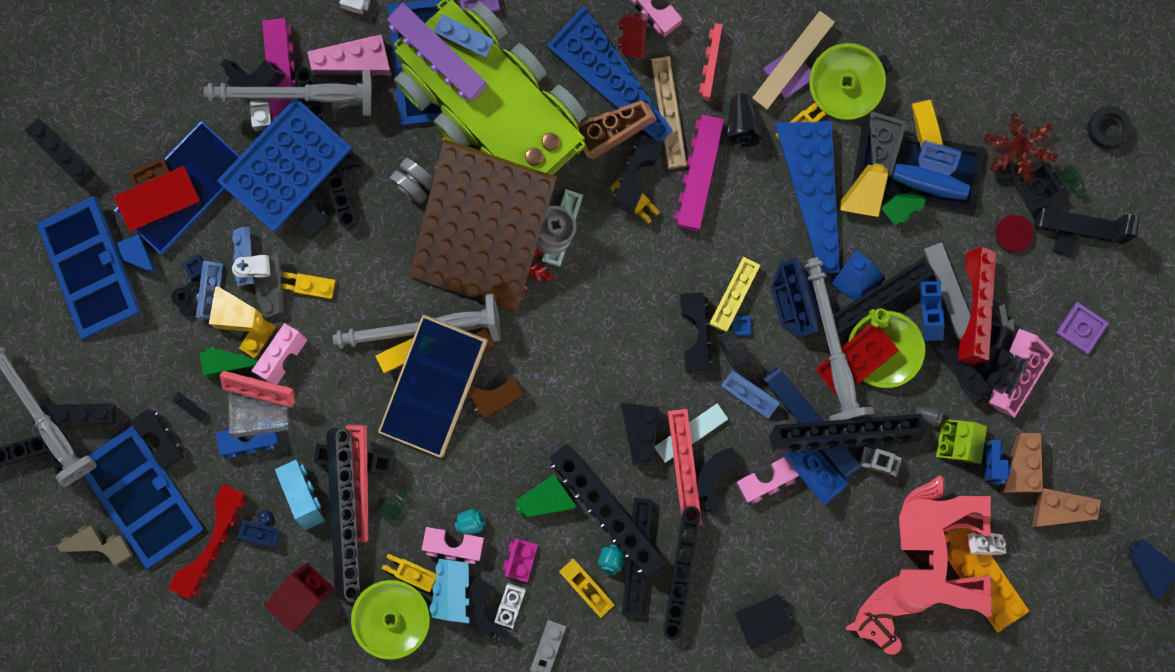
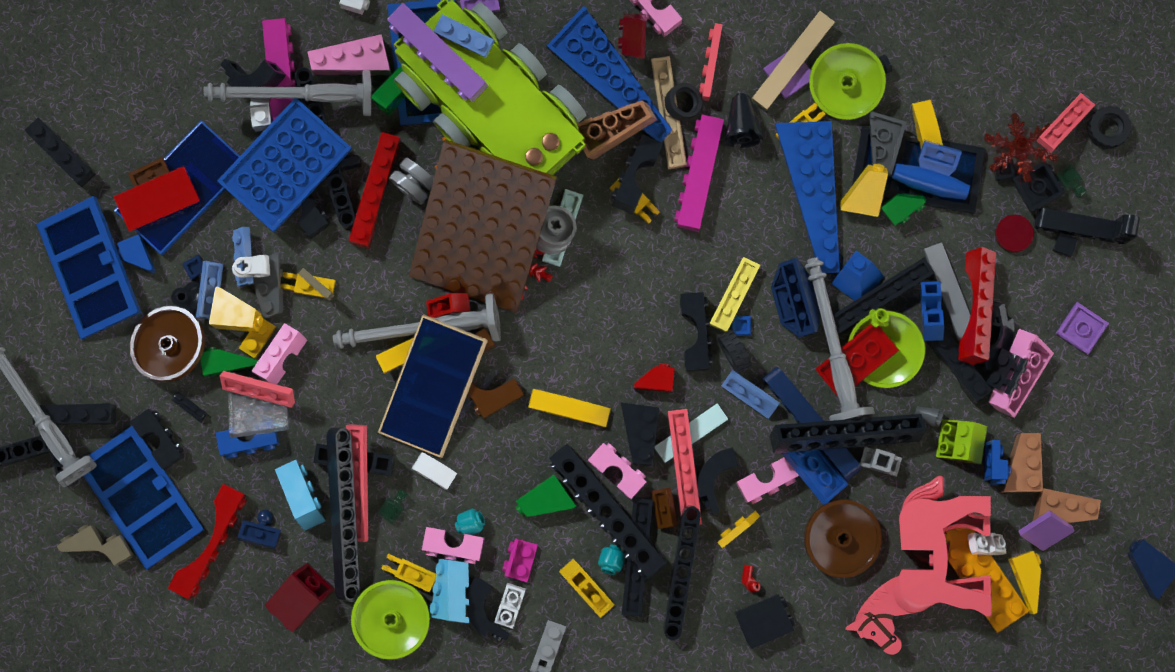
(167, 344): none -> reddish brown dish
(316, 284): none -> dark tan tile
(370, 203): none -> red arch
(388, 95): none -> green slope
(434, 470): none -> white slope
(448, 304): none -> red slope
(569, 408): none -> yellow slope
(605, 457): none -> bright pink arch
(657, 379): none -> red slope
(664, 508): none -> reddish brown plate
(694, 95): none -> black tyre
(741, 525): none -> yellow wing
(748, 581): none -> red arm
(859, 542): none -> reddish brown dish
(1027, 574): none -> yellow slope
(1046, 530): none -> medium lavender tile
(1065, 122): none -> coral plate

